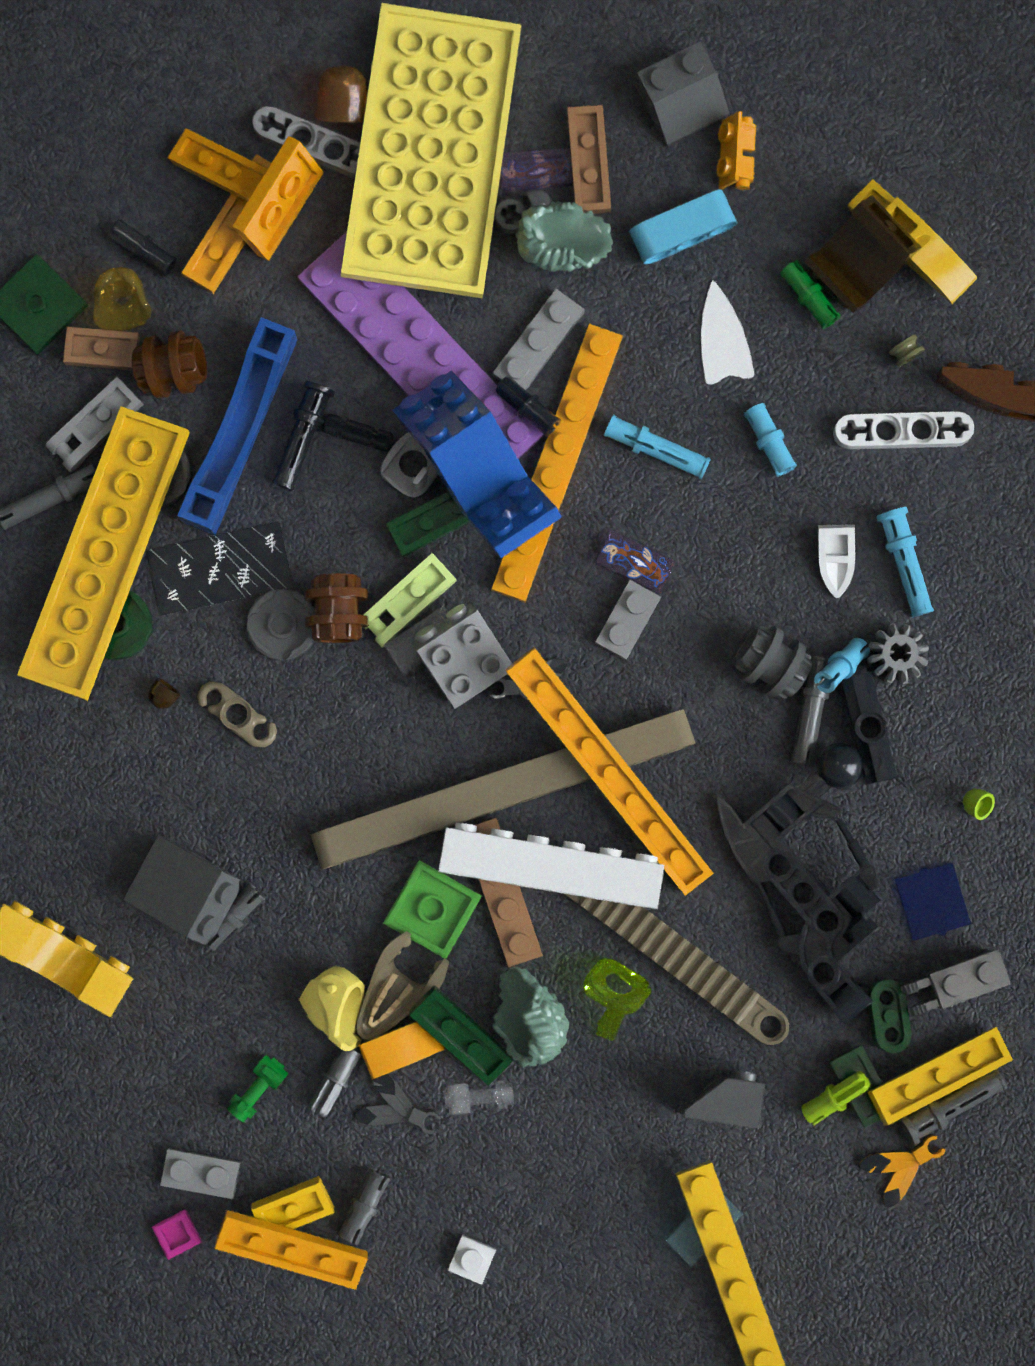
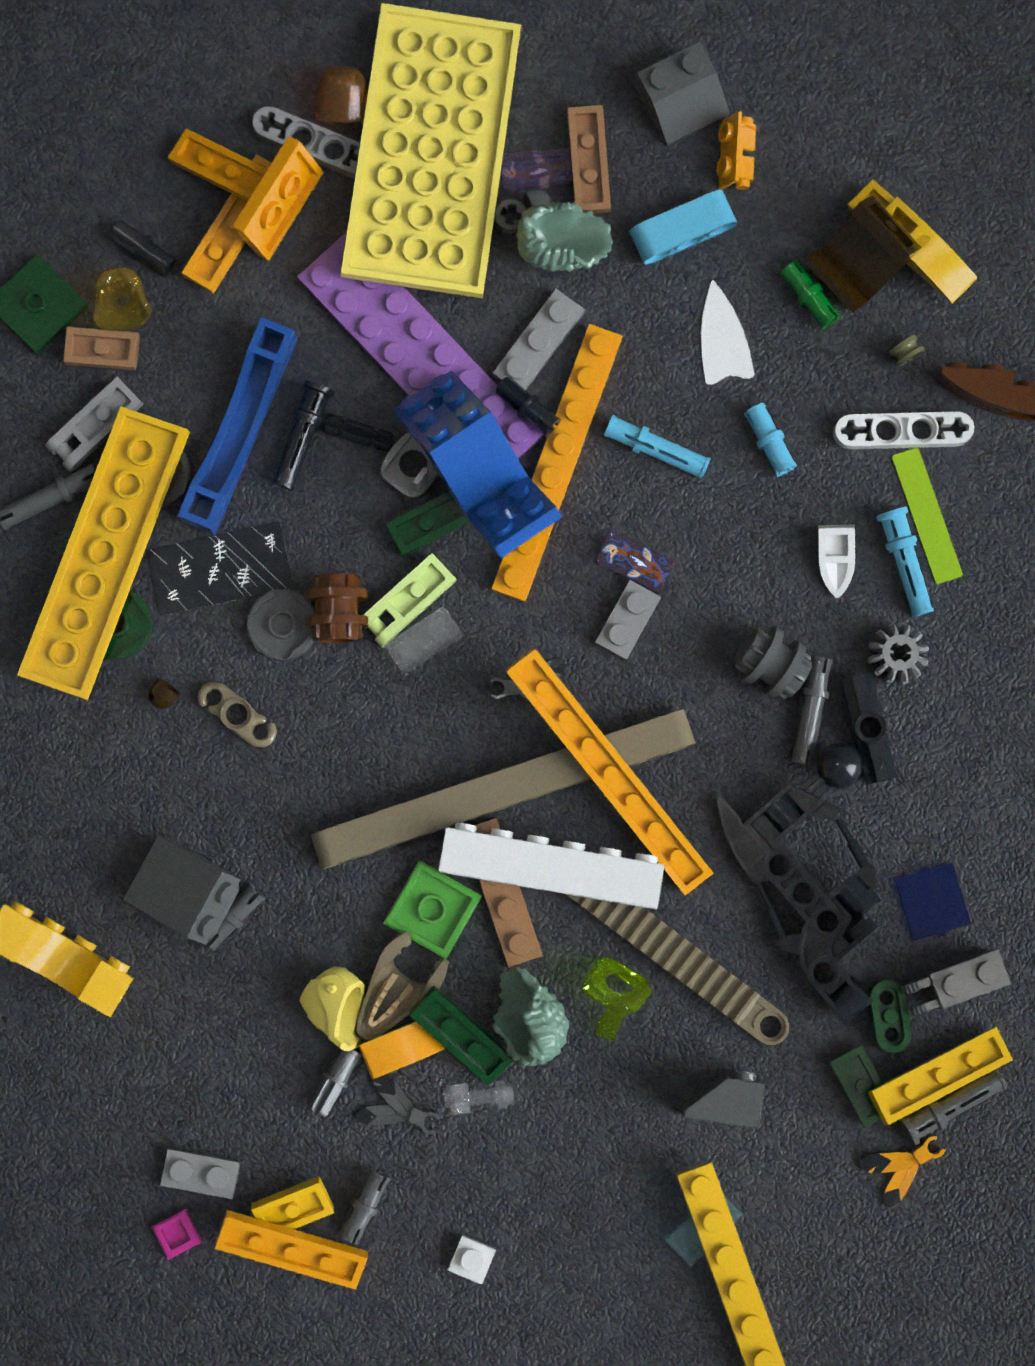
(170, 364): reddish brown piece -> none
(269, 1073): green bar -> none
(461, 654): light grey brick -> none
(835, 1098): lime axle -> none
(841, 665): medium azure pin -> none
(927, 515): none -> lime sticker
(978, 803): lime hinge -> none

